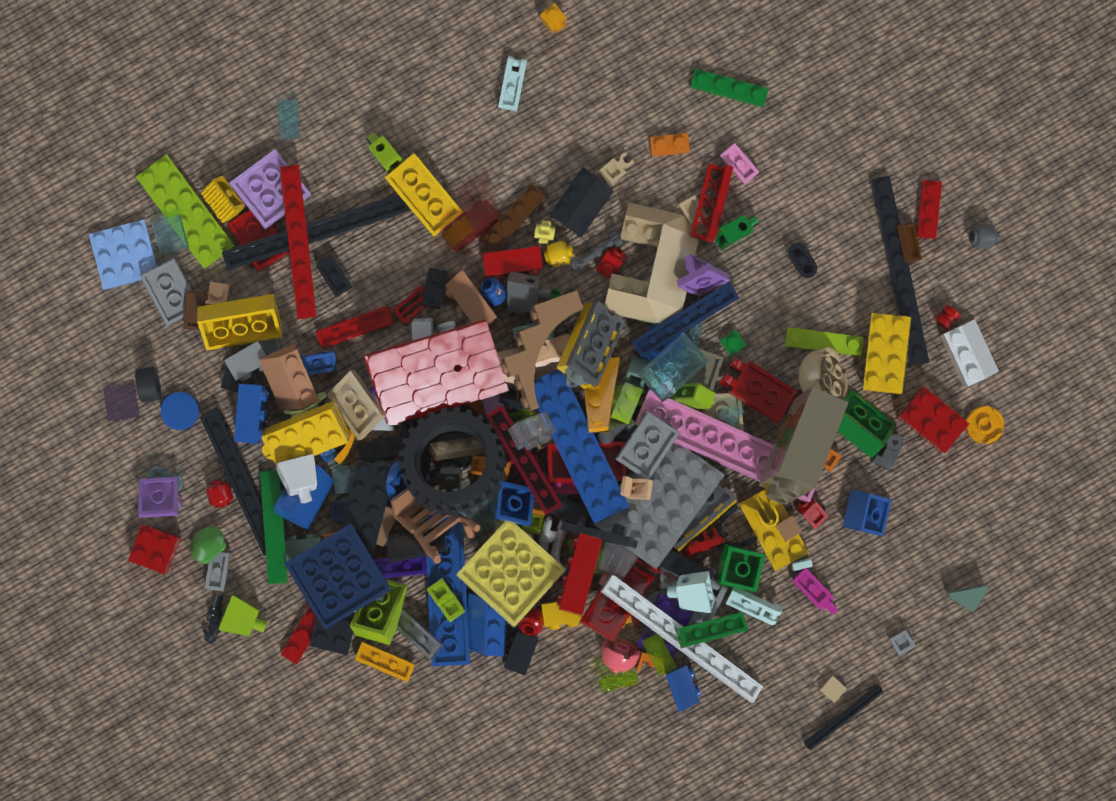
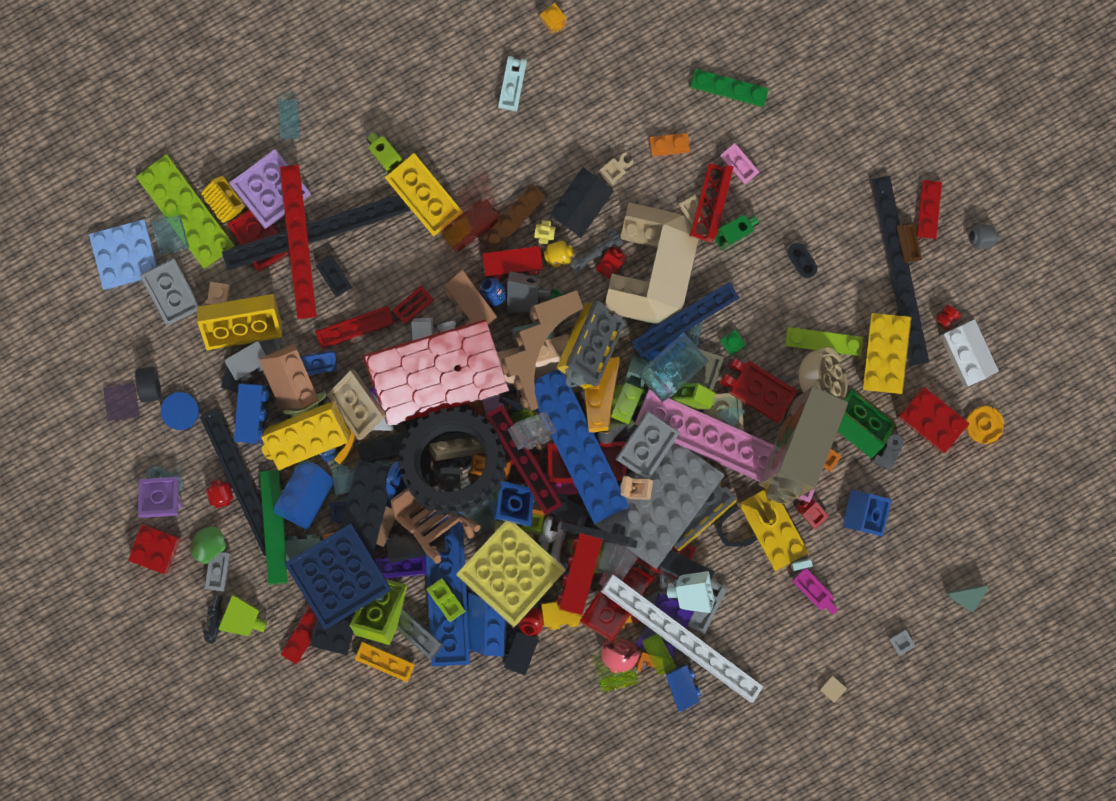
(193, 300): reddish brown tile -> none
(298, 476): white torso -> none
(434, 288): black plate -> none
(701, 276): medium lavender bracket -> none
(708, 543): red plate -> none
(711, 630): green plate -> none
(739, 567): green brick -> none
(754, 606): light aqua plate -> none
(788, 528): medium nougat tile -> none
(843, 717): black axle -> none

